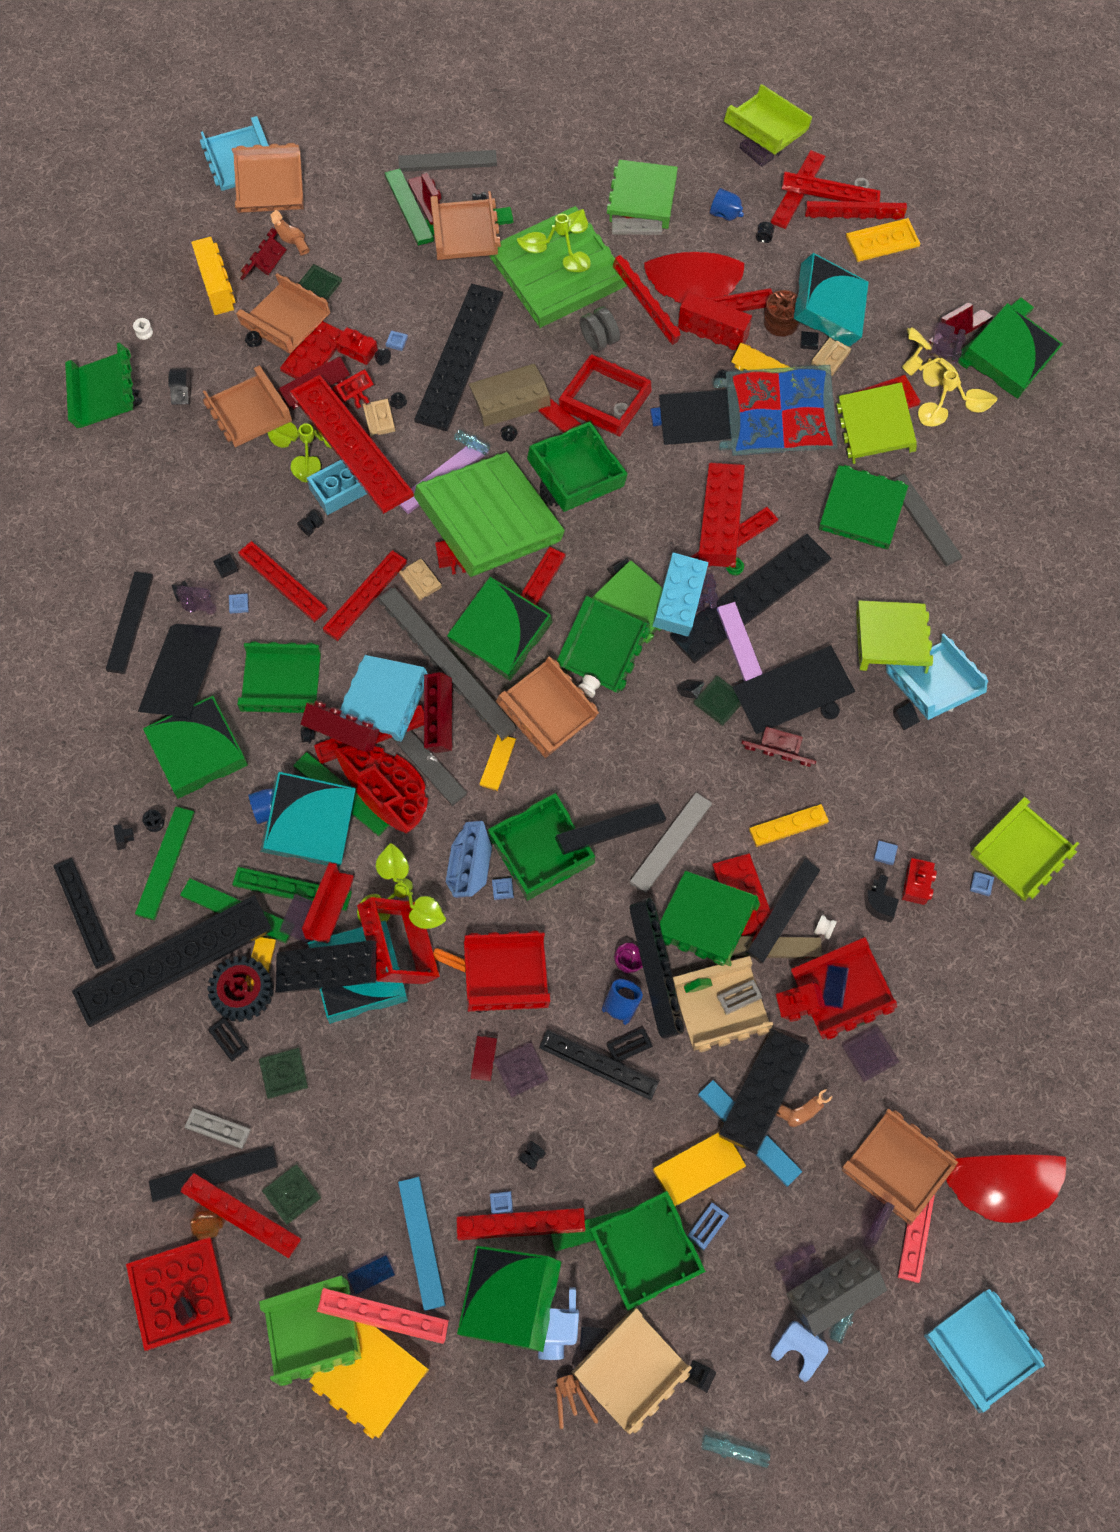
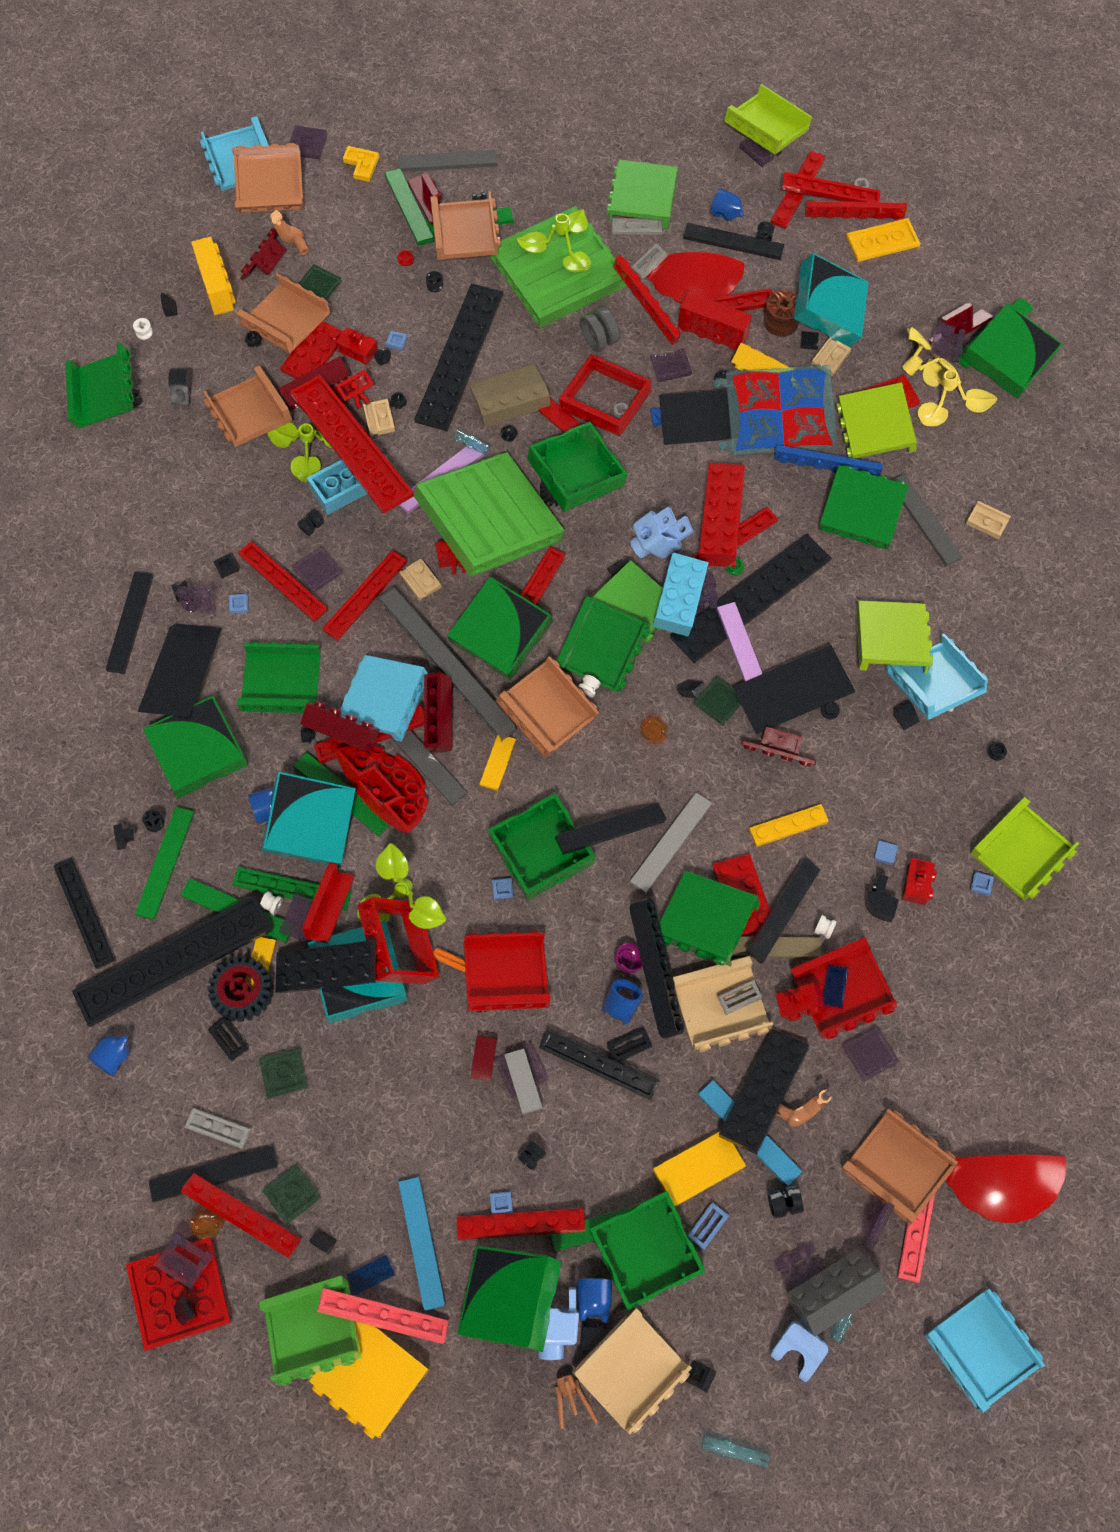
(109, 1053): none -> blue piece
(168, 305): none -> black slope
(178, 1265): none -> plate
(271, 903): none -> white wheel
(309, 140): none -> clear purple plate
(317, 569): none -> clear purple tile
(323, 1241): none -> black slope
(364, 161): none -> yellow plate
(405, 258): none -> red plate
(435, 277): none -> black wheel
(469, 860): medium blue wedge -> none
(523, 1081): none -> light grey tile
(594, 1298): none -> blue piece
(651, 260): none -> light grey tile
(654, 730): none -> clear orange head
(658, 534): none -> light blue piece
(671, 369): none -> clear purple plate
(697, 985): green tile -> none
(733, 241): none -> black tile
(778, 1203): none -> black wheel
(823, 461): none -> blue plate
(988, 520): none -> tan plate
(997, 751): none -> black plate

